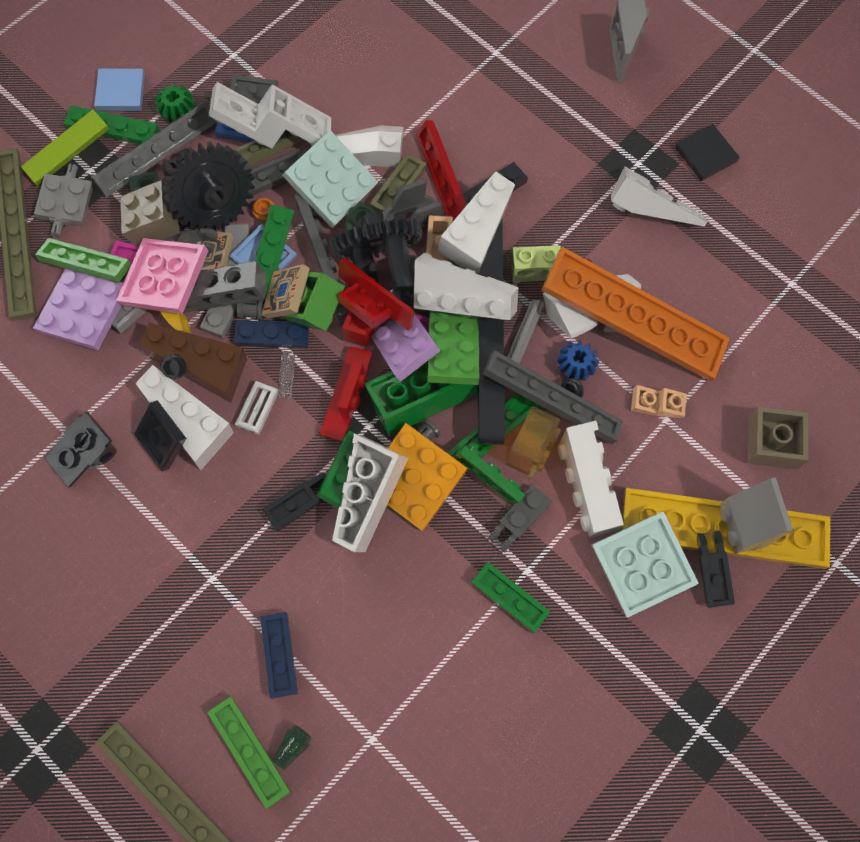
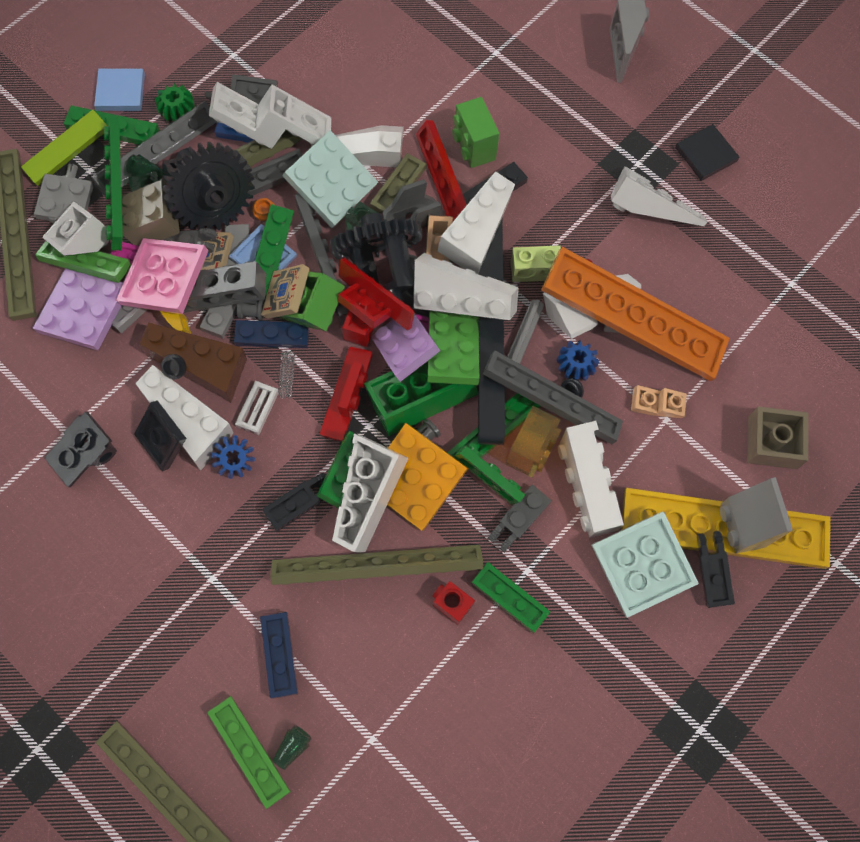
(76, 232): none -> white slope
(113, 191): none -> green plate
(140, 165): none -> clear green cone
(224, 457): none -> blue gear
(376, 564): none -> olive plate
(454, 614): none -> red brick
(475, 132): none -> bright green brick

